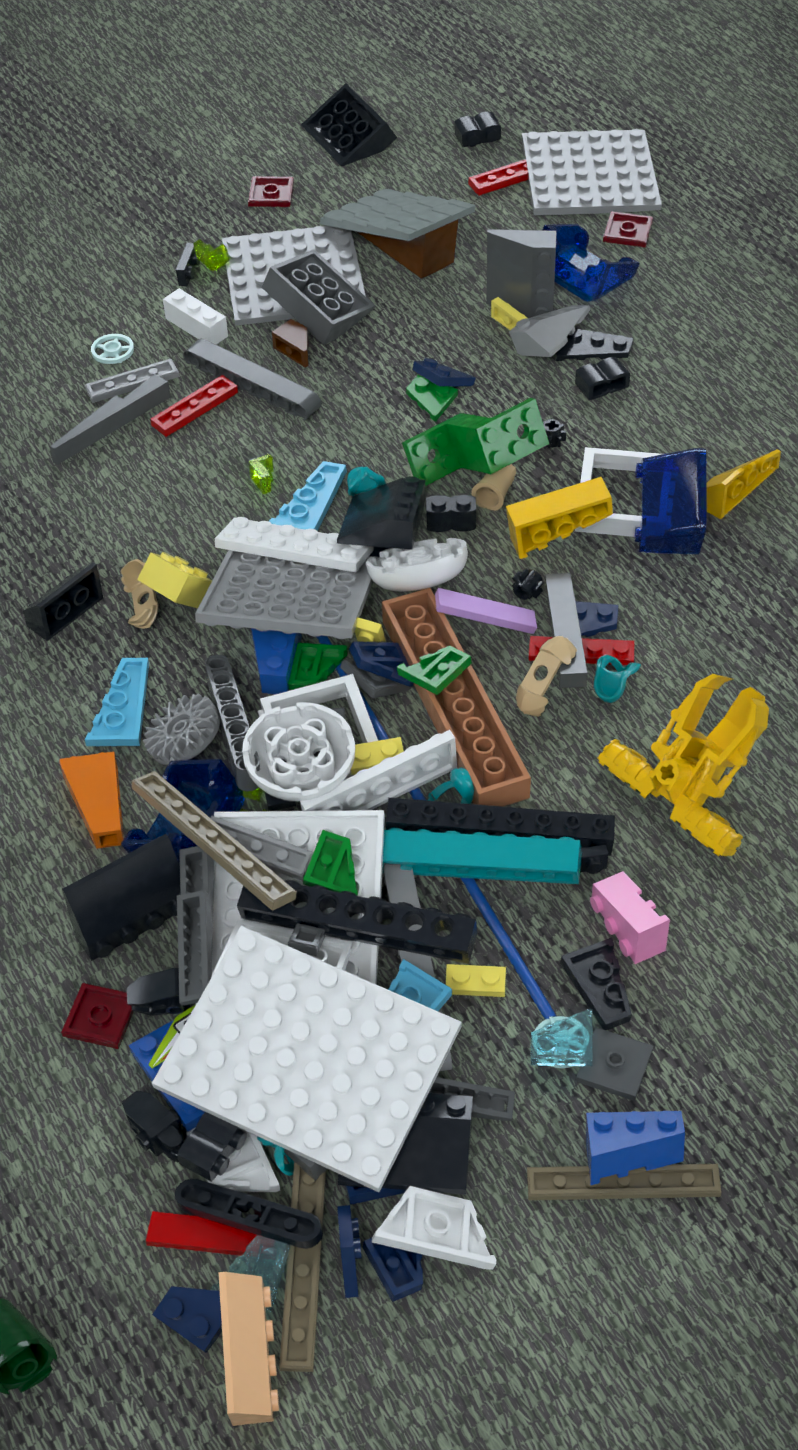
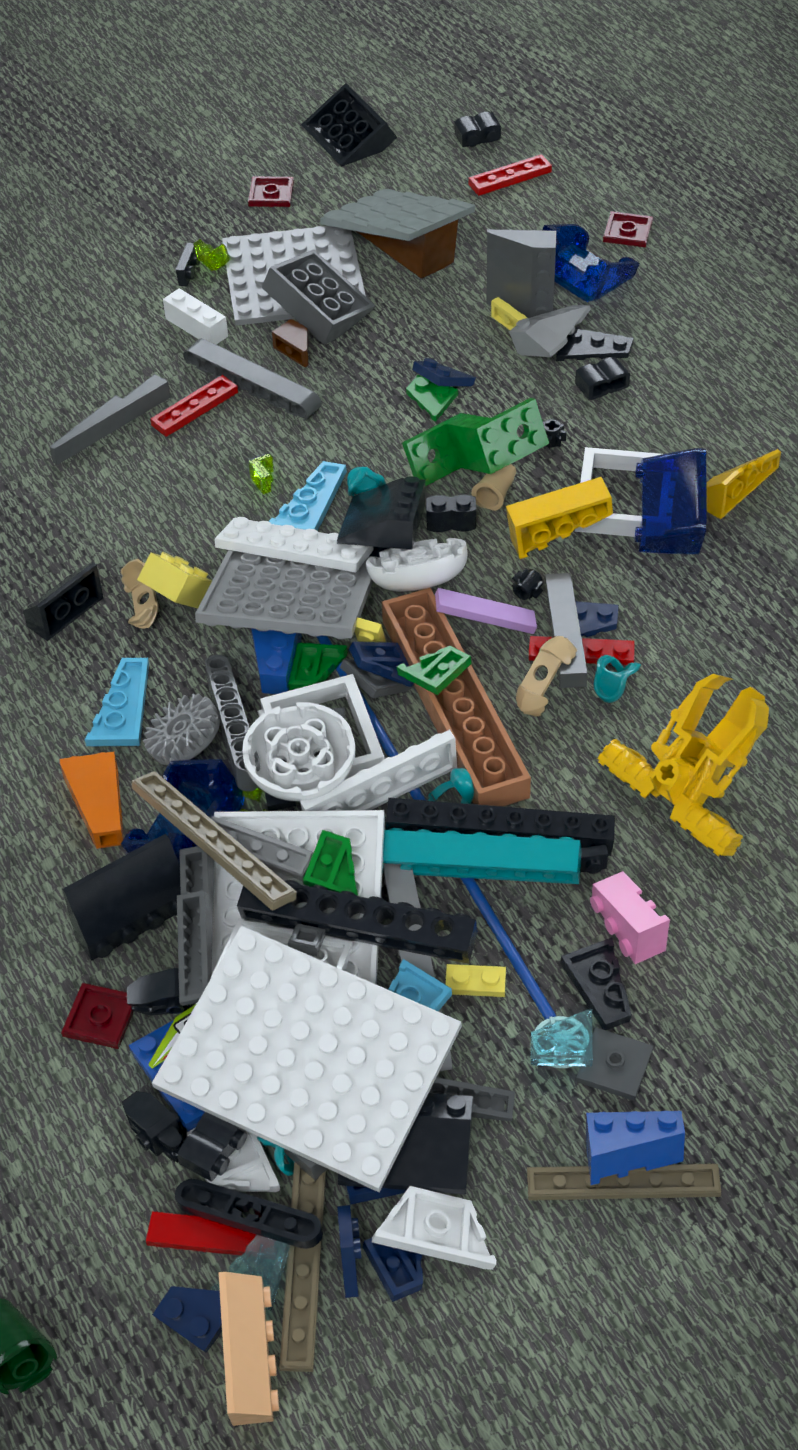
(112, 349): light aqua wheel -> none
(129, 380): light grey tile -> none
(374, 752): light yellow plate -> none
(590, 172): plate -> none

